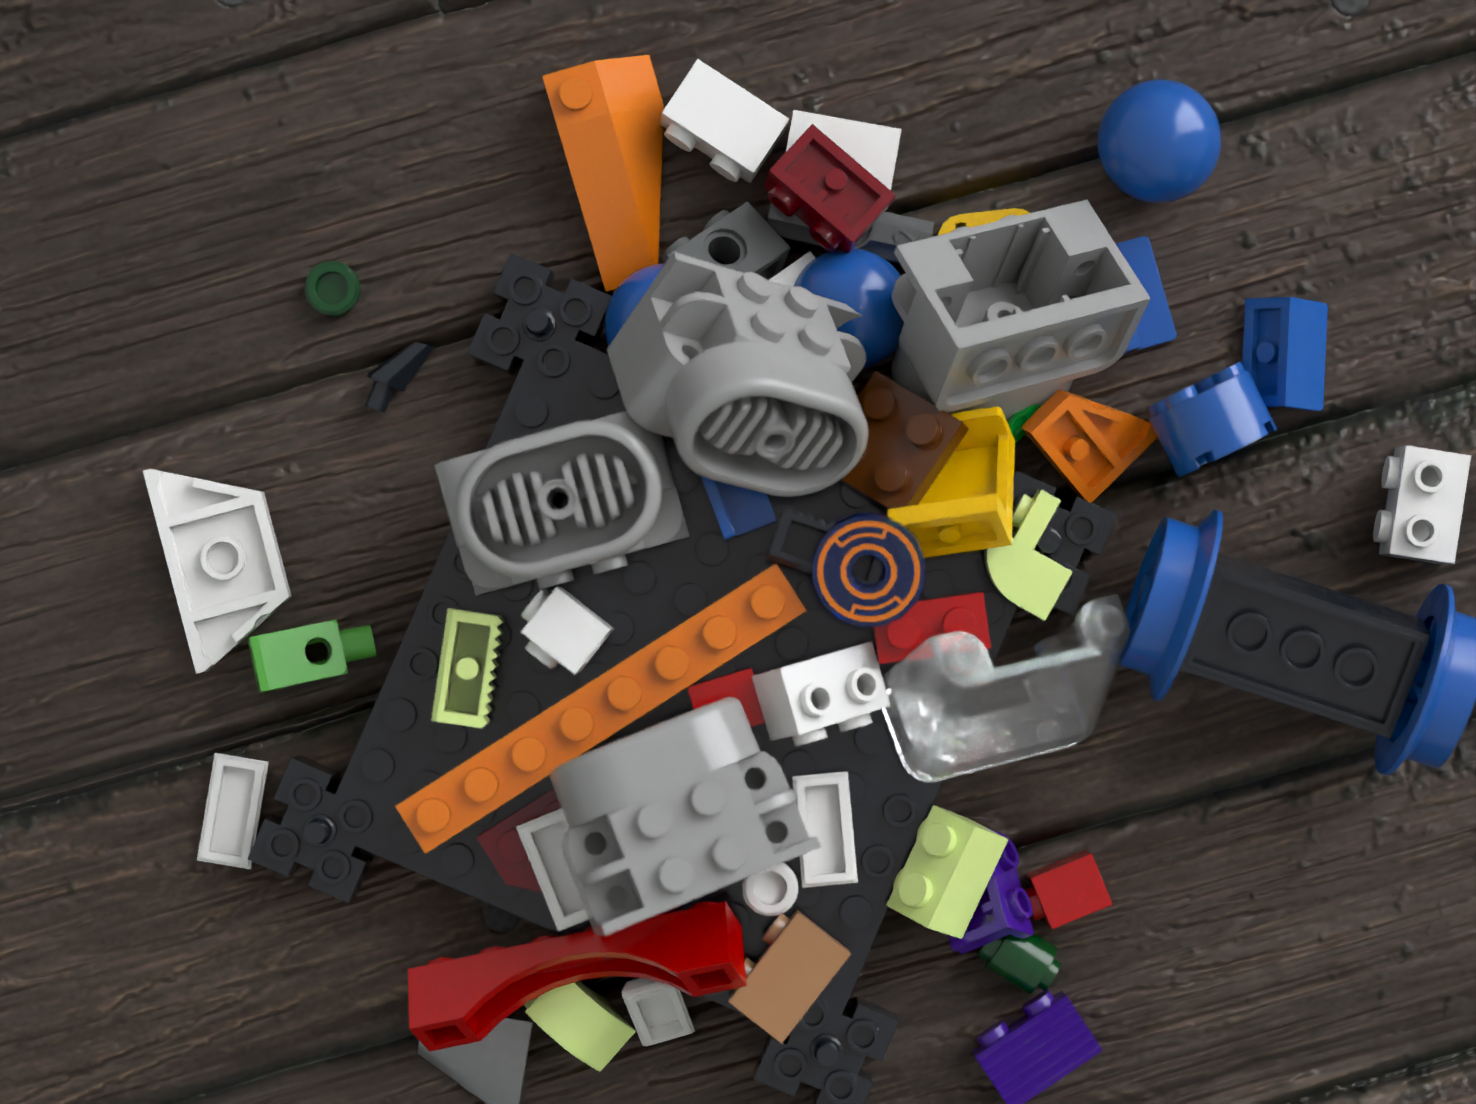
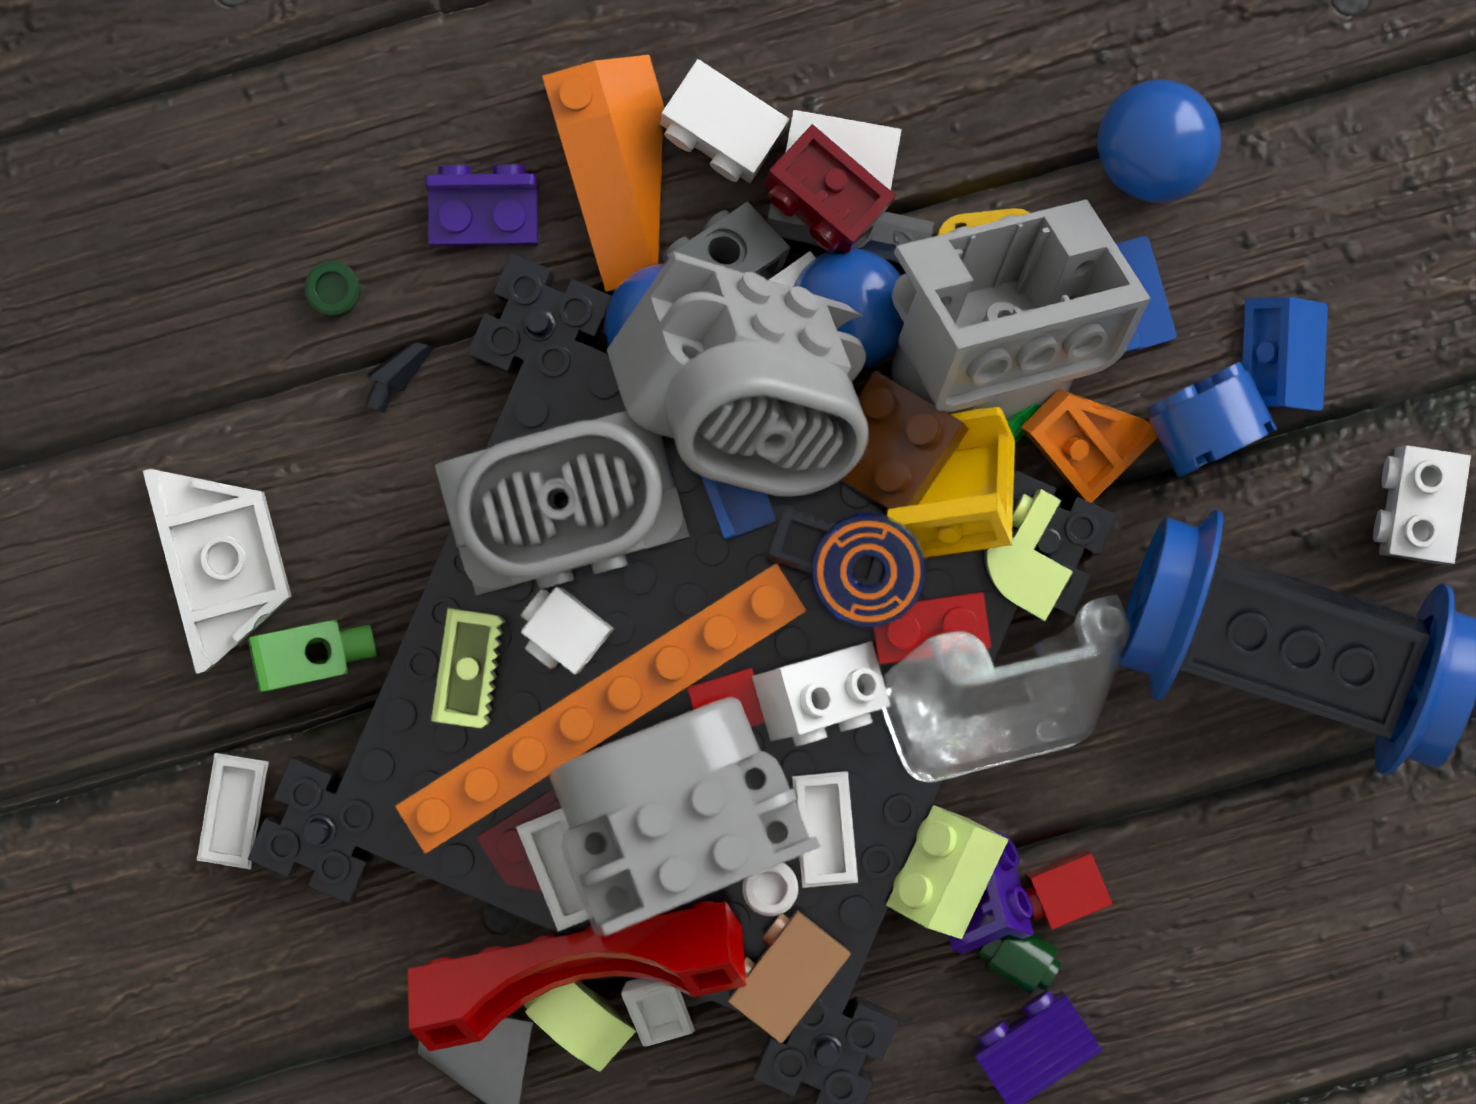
(482, 207): none -> dark purple bracket

